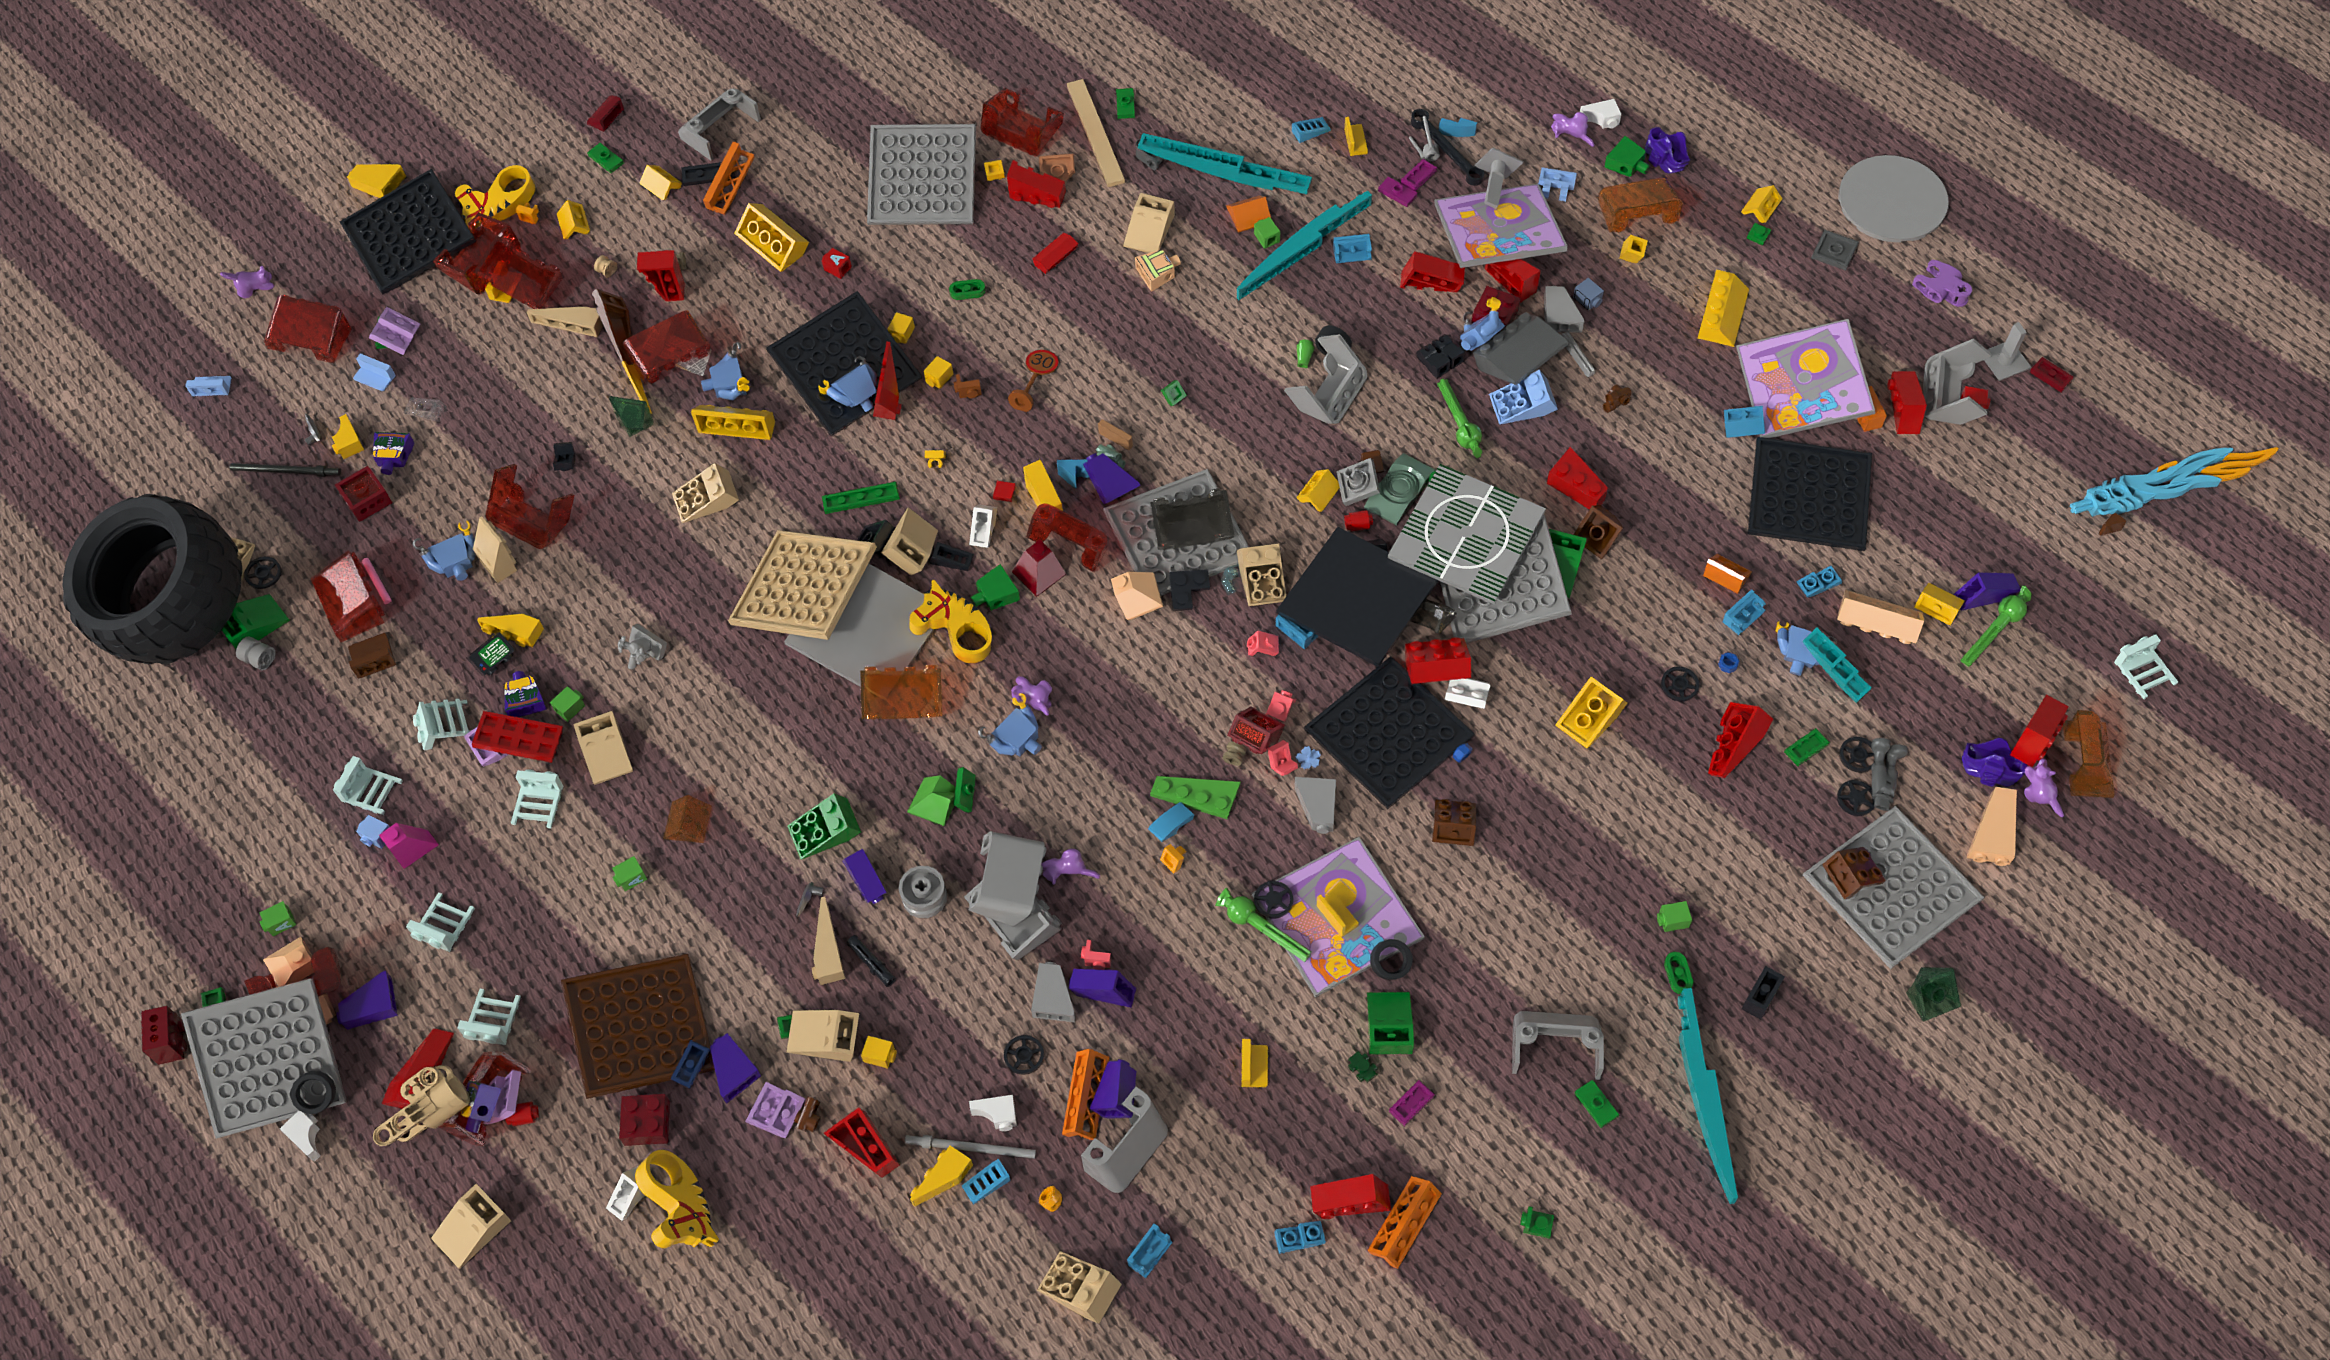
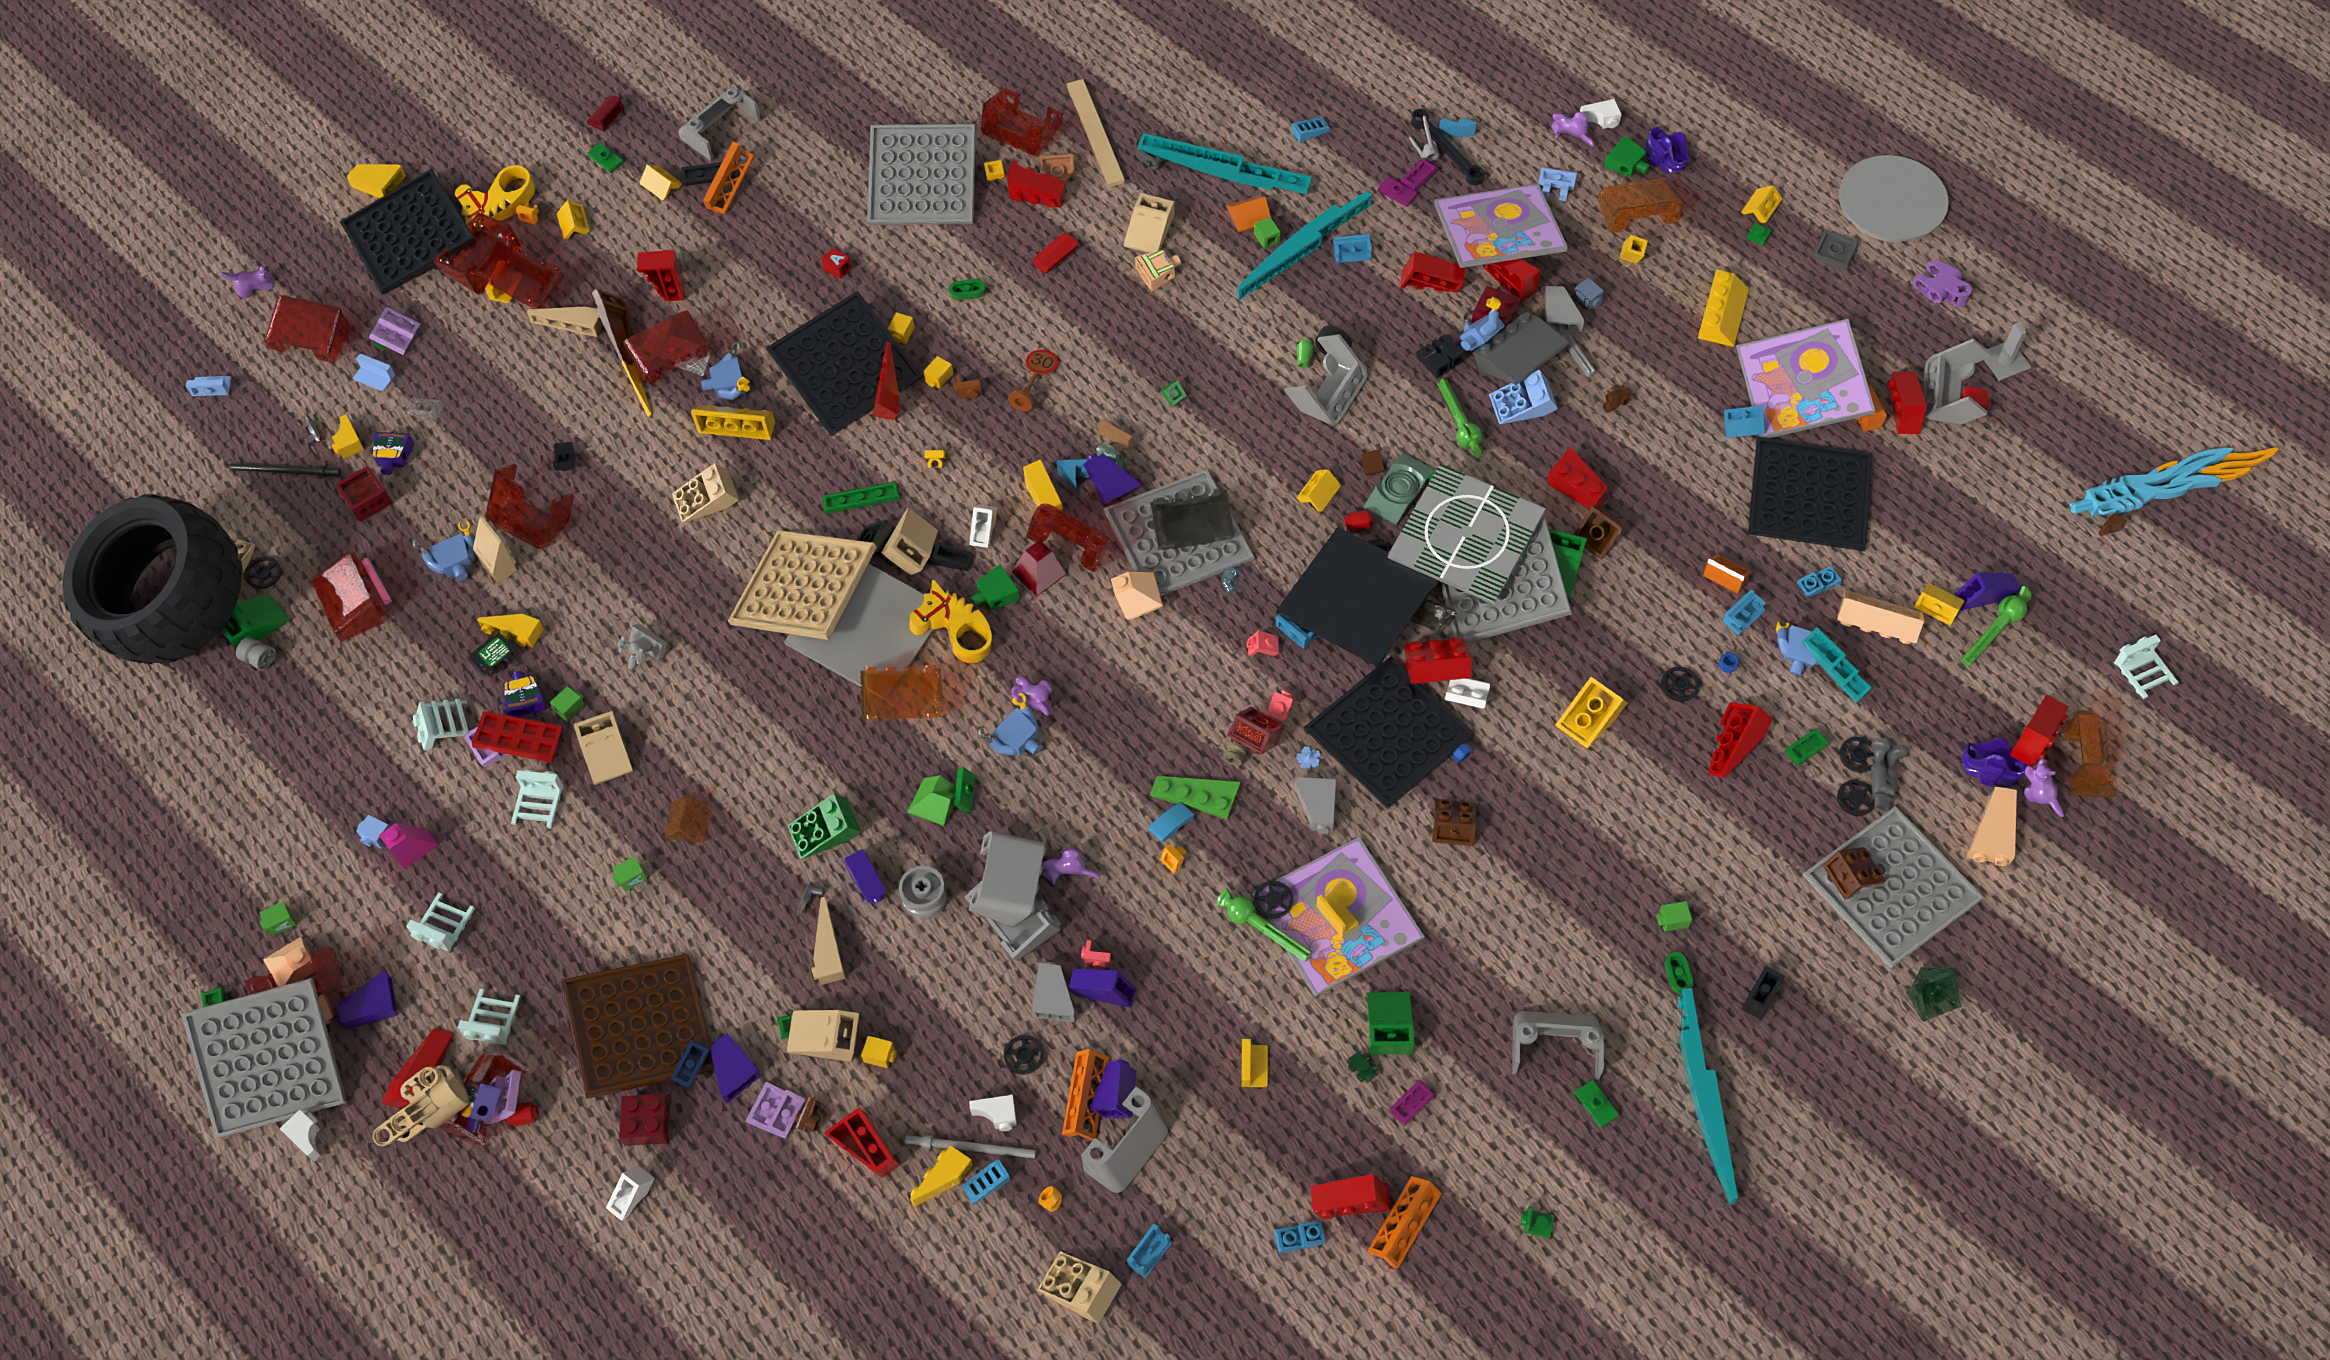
(162, 1035): dark red piece -> none
(306, 1108): black tyre -> none
(355, 781): light aqua plate -> none
(371, 656): reddish brown bracket -> none
(469, 1226): tan slope -> none
(605, 266): tan wheel -> none
(631, 414): clear green slope -> none
(683, 1200): yellow animal -> none
(770, 236): yellow slope -> none
(854, 387): medium blue torso -> none
(886, 977): black pin -> none
(1004, 491): red tile -> none
(1125, 103): green plate -> none
(1183, 583): black plate -> none
(1262, 574): tan slope -> none
(1281, 759): coral bracket -> none
(1355, 138): yellow panel -> none
(1358, 482): light grey plate -> none
(1407, 959): black tyre -> none
(1500, 167): light grey piece -> none
(2051, 374): dark red plate -> none

